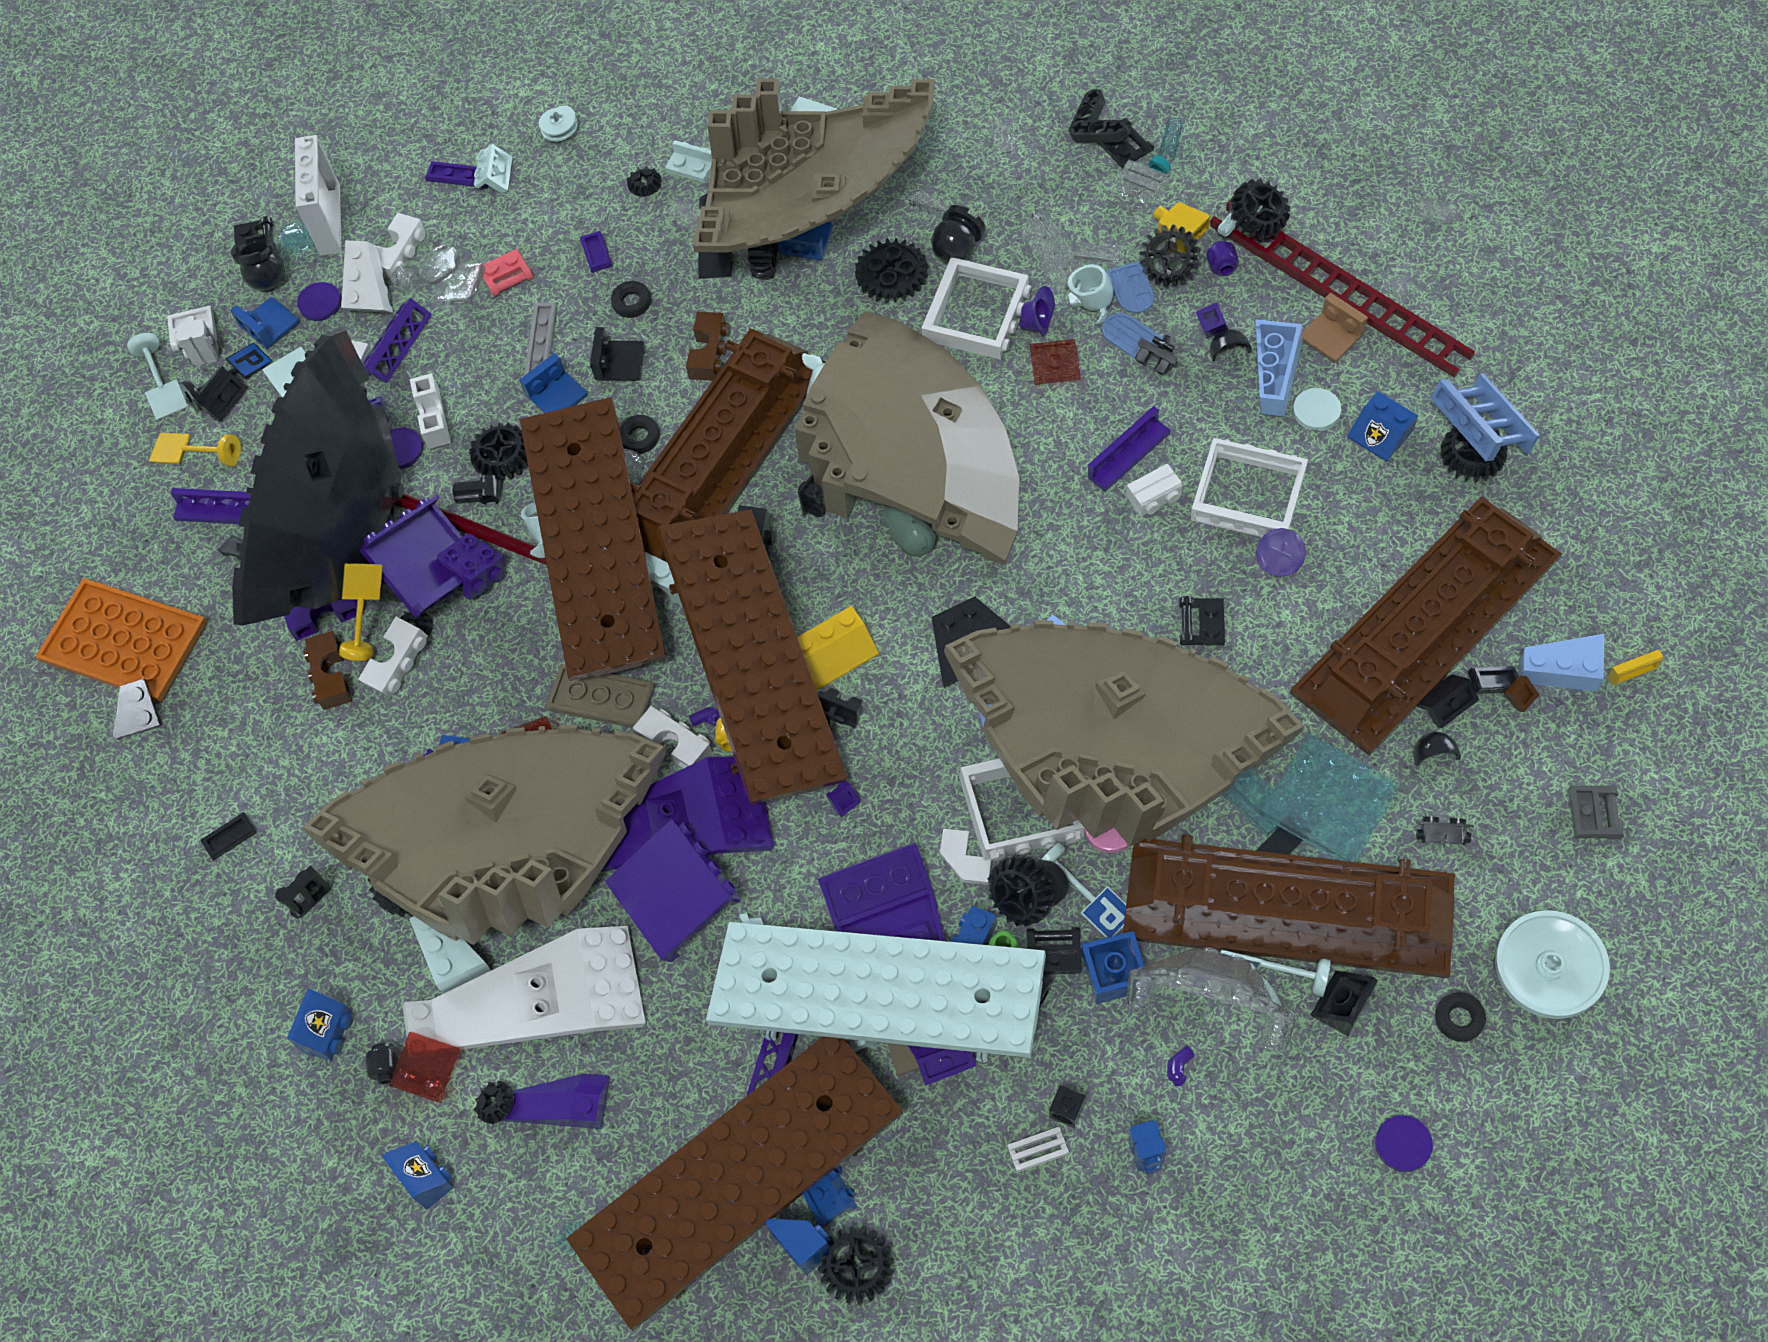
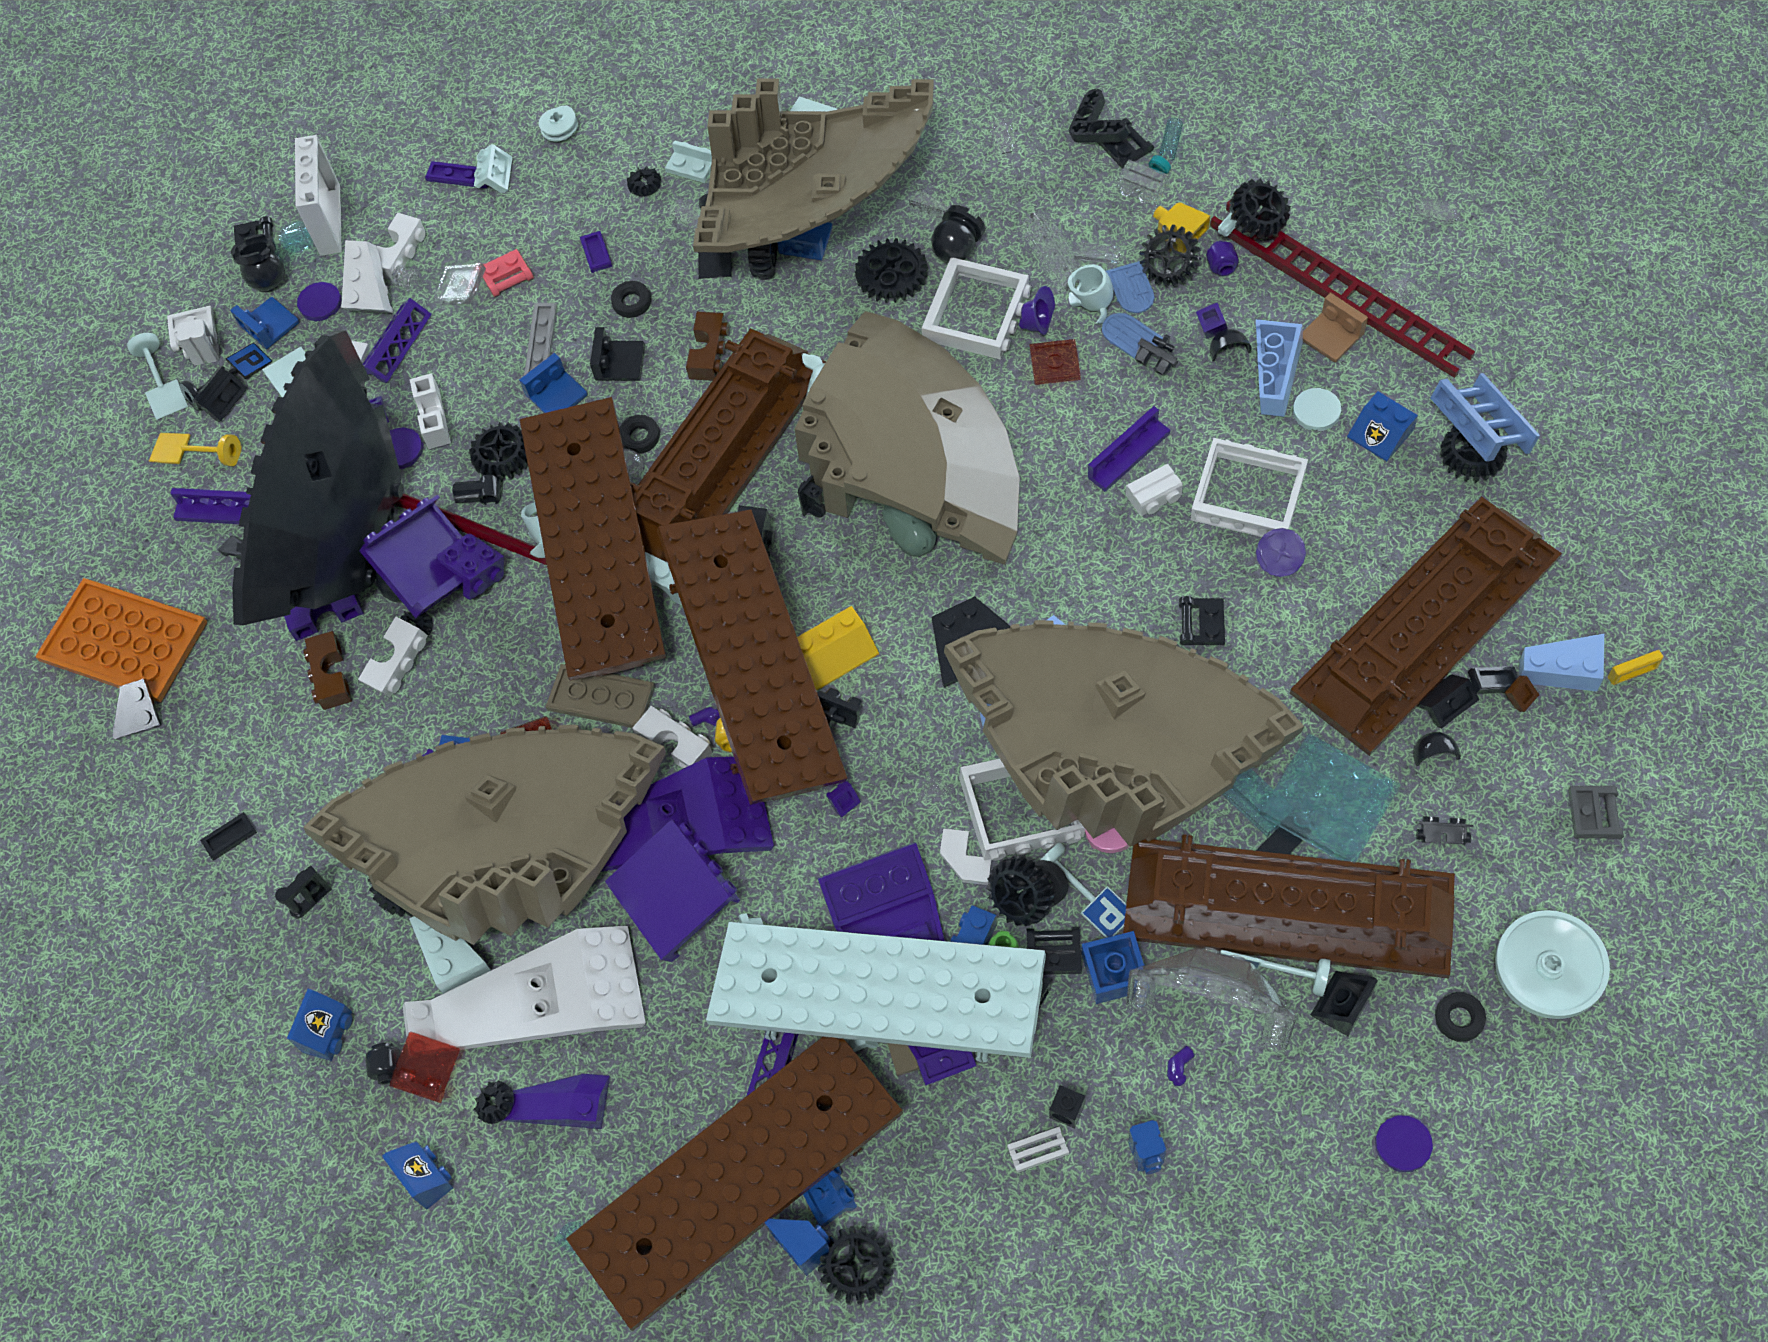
(360, 583): yellow piece -> none
(439, 265): clear tile -> none

